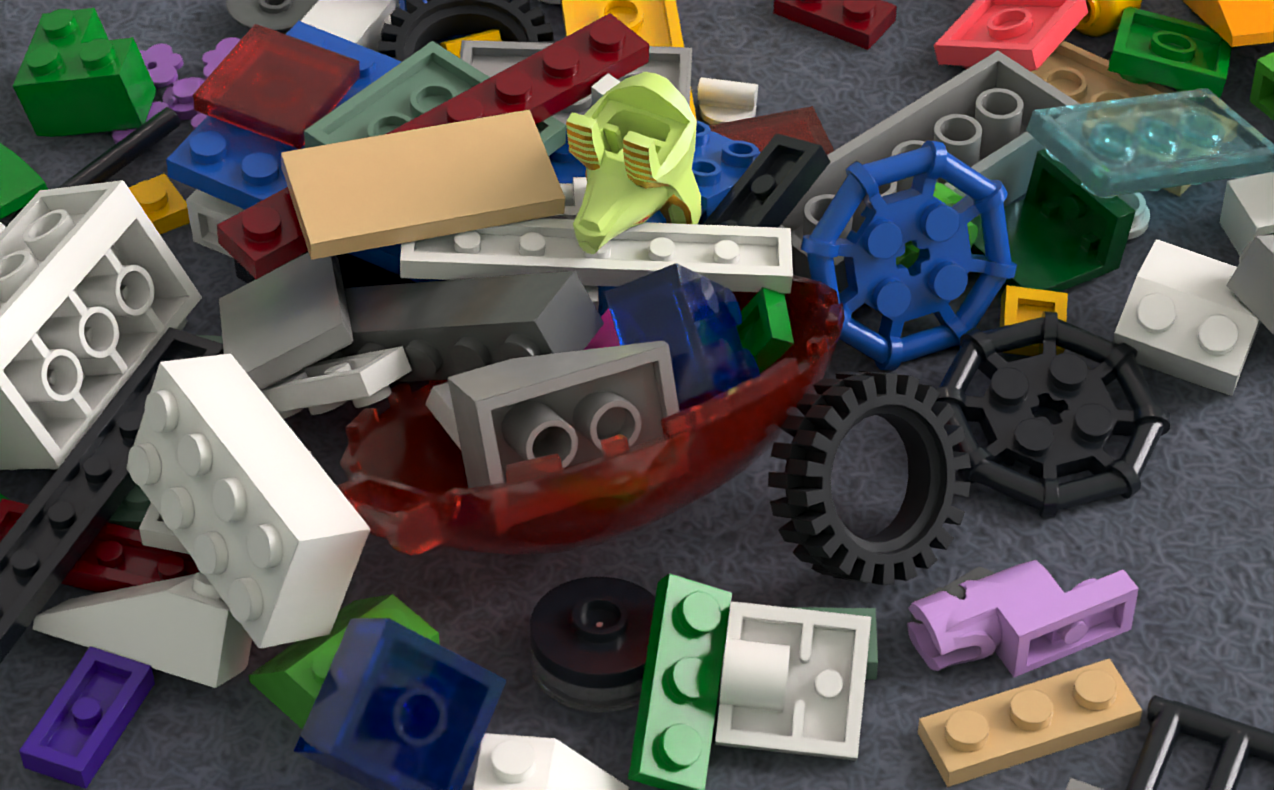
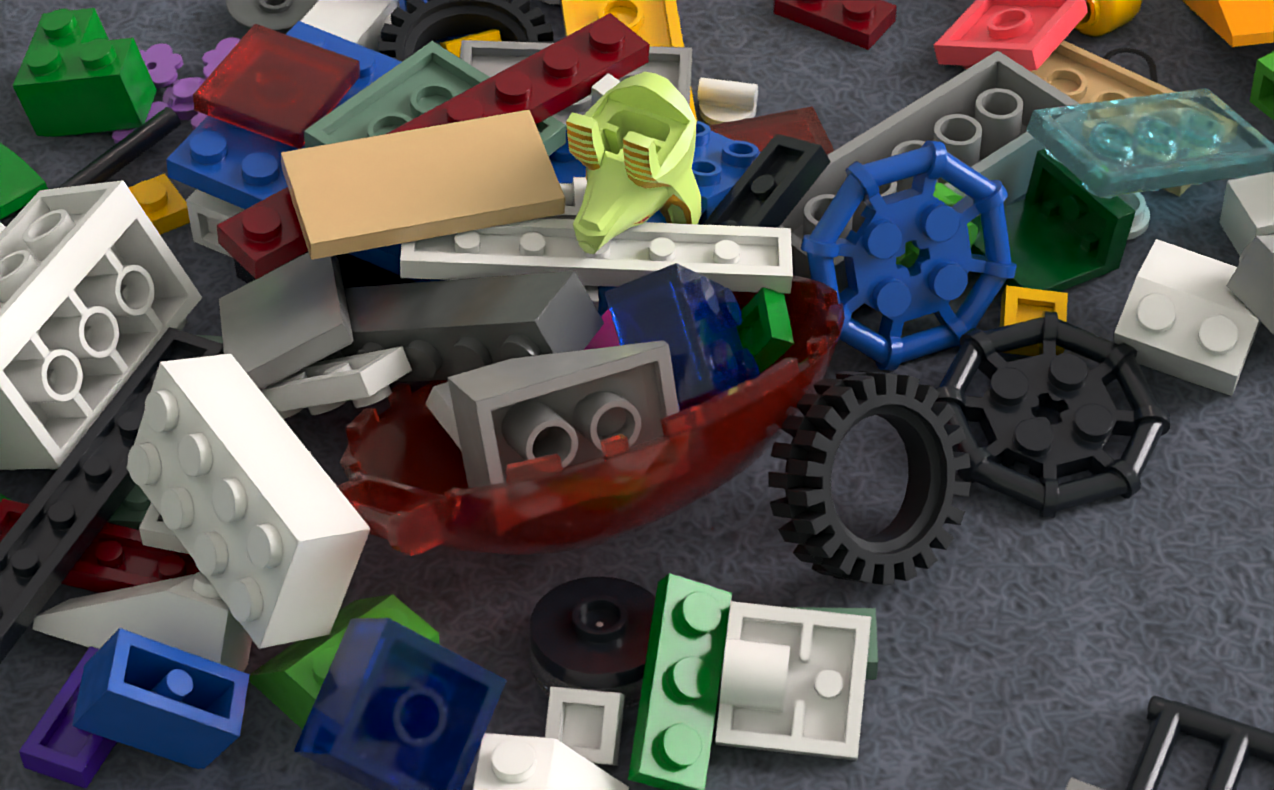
(161, 699): none -> blue brick
(587, 722): none -> white plate
(1019, 617): lavender plate -> none
(1029, 722): tan plate -> none
(1169, 52): green plate -> none

